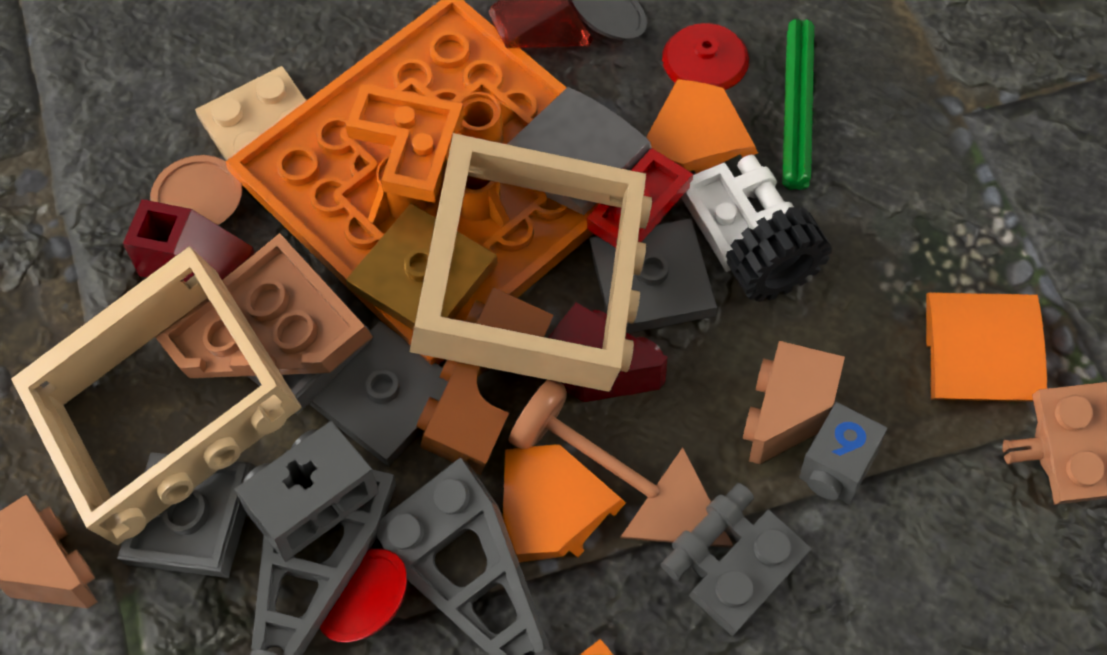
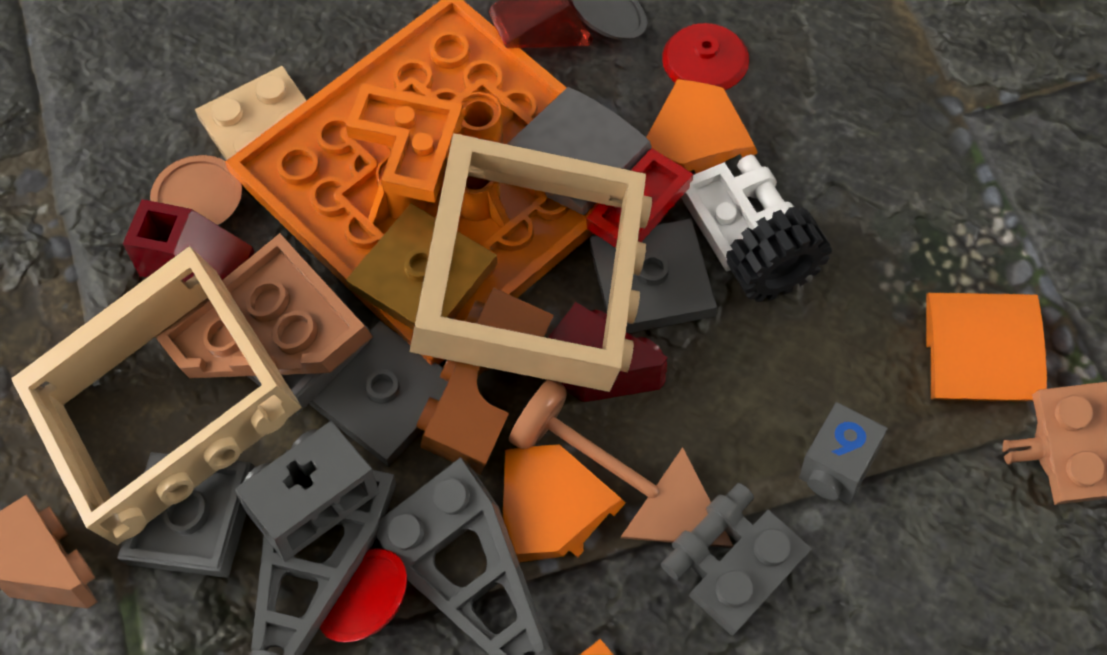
(796, 402): nougat slope -> none
(798, 105): green axle -> none

